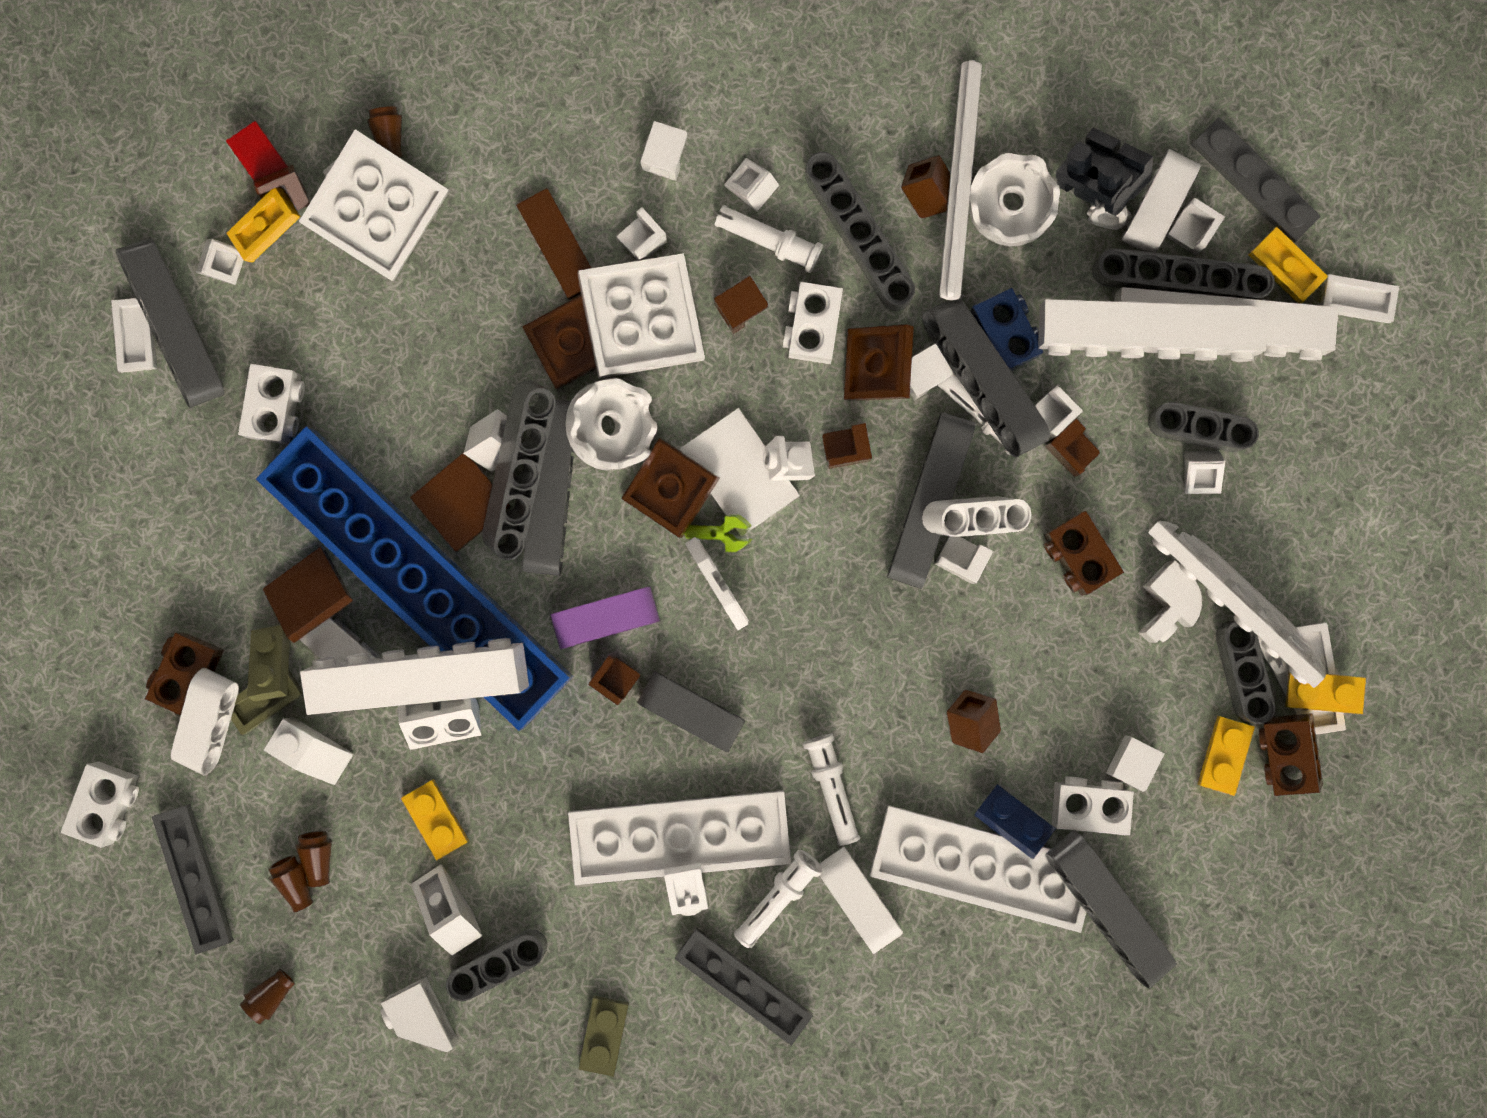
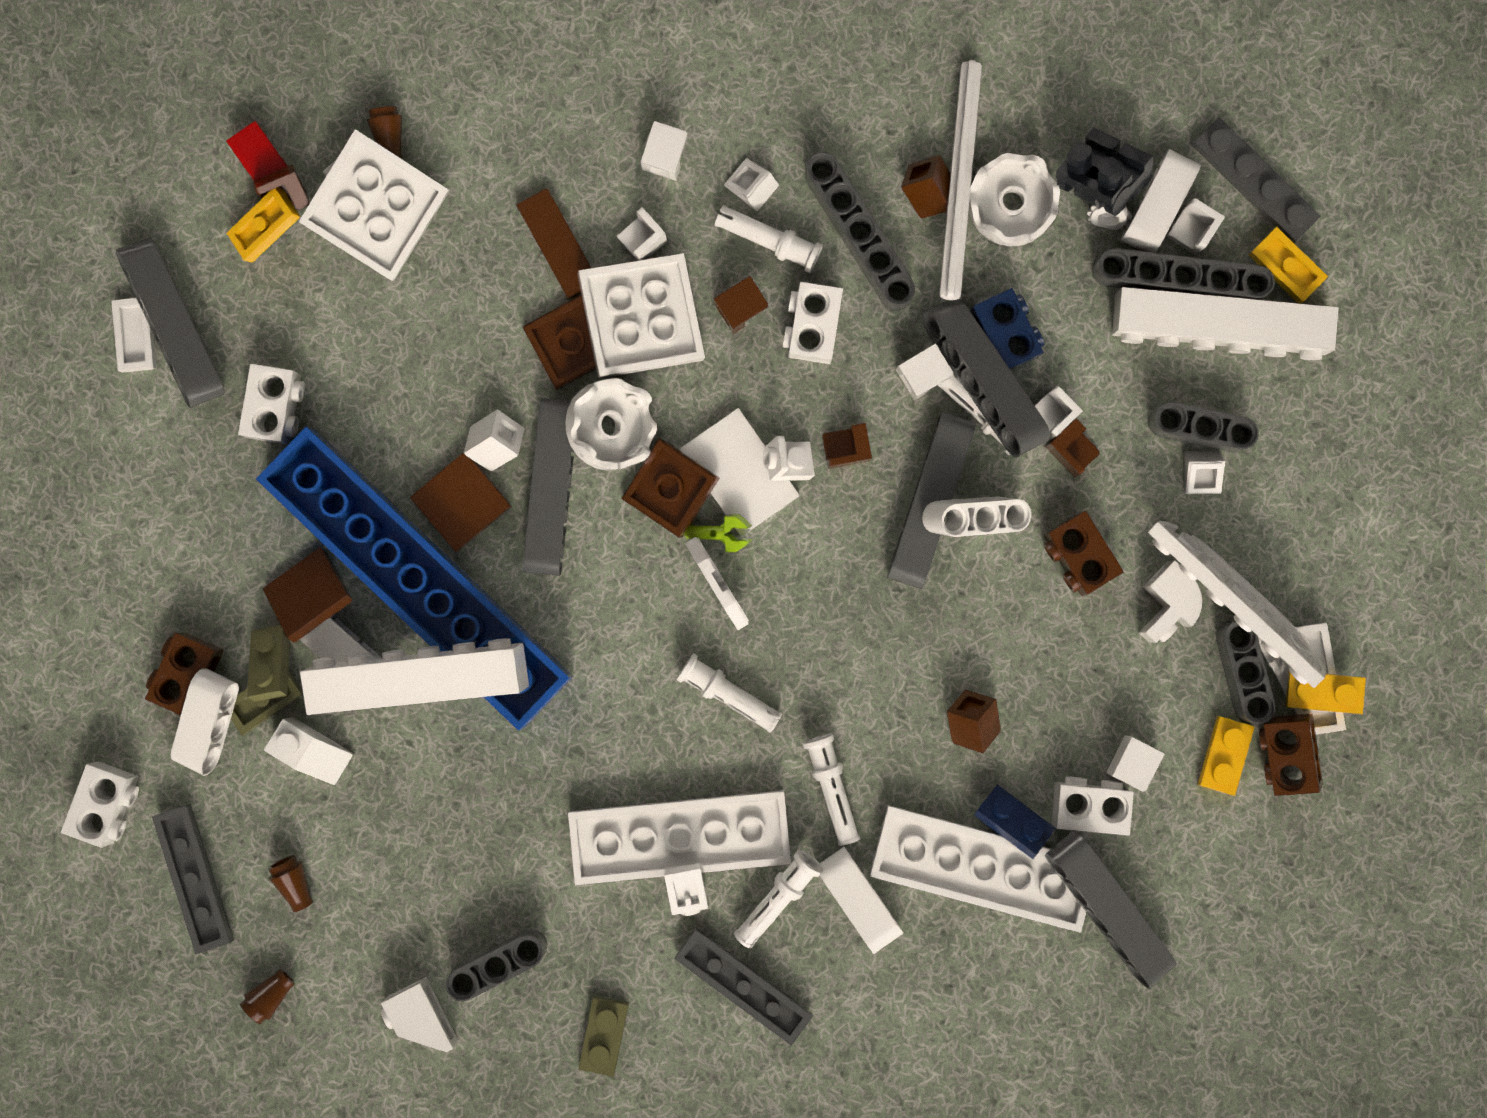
(220, 261): white slope -> none
(315, 856): reddish brown cone -> none
(435, 819): yellow plate -> none
(439, 722): white brick -> none
(445, 911): white slope -> none
(511, 454): dark grey beam -> none
(605, 617): medium lavender beam -> none
(614, 679): reddish brown panel -> none
(691, 711): dark grey beam -> none
(714, 684): none -> white pin
(878, 363): reddish brown tile -> none
(963, 558): white panel -> none
(1152, 329): white brick -> none
(1360, 298): white tile -> none

